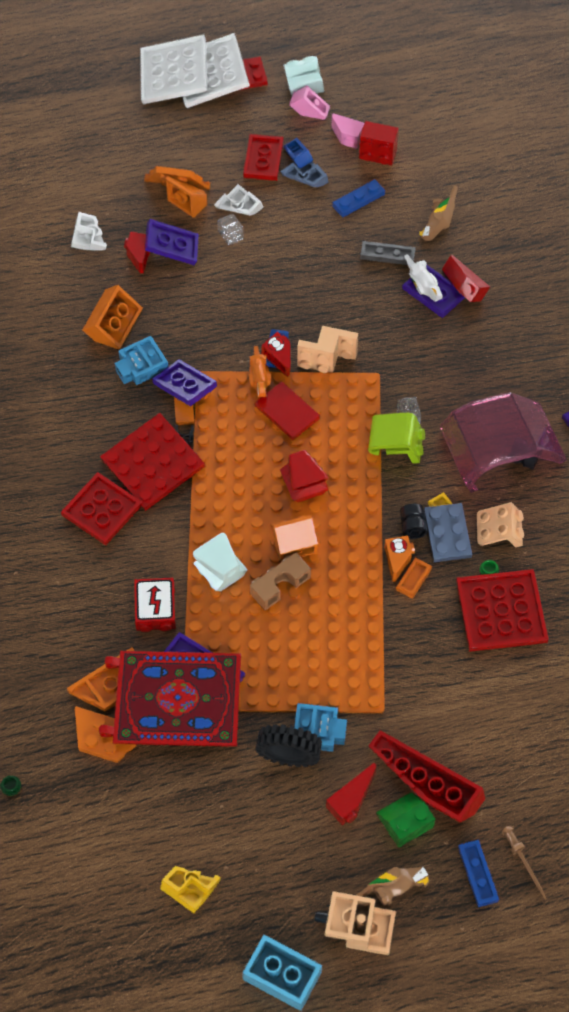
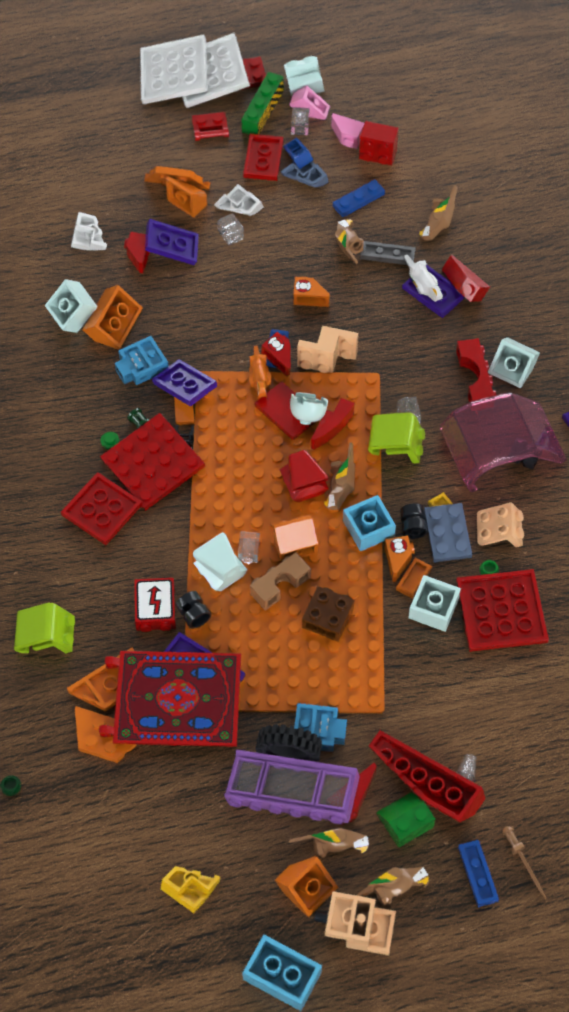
(44, 627): none -> lime piece
(71, 306): none -> light aqua brick
(109, 440): none -> green plate
(139, 416): none -> dark green bush
(193, 609): none -> black wheel
(210, 125): none -> red plate
(249, 547): none -> clear brick
(263, 104): none -> green brick
(292, 786): none -> window
(300, 121): none -> clear brick
(307, 407): none -> light aqua cylinder
(307, 884): none -> orange slope
(309, 293): none -> orange slope
(328, 613): none -> reddish brown brick
(332, 423): none -> red slope
(335, 840): none -> medium nougat animal
(342, 481): none -> medium nougat animal
(348, 239): none -> medium nougat animal
(369, 523): none -> medium azure brick
(434, 603): none -> light aqua brick
(468, 767): none -> clear cone
(471, 356): none -> red arch
(513, 362): none -> light aqua slope

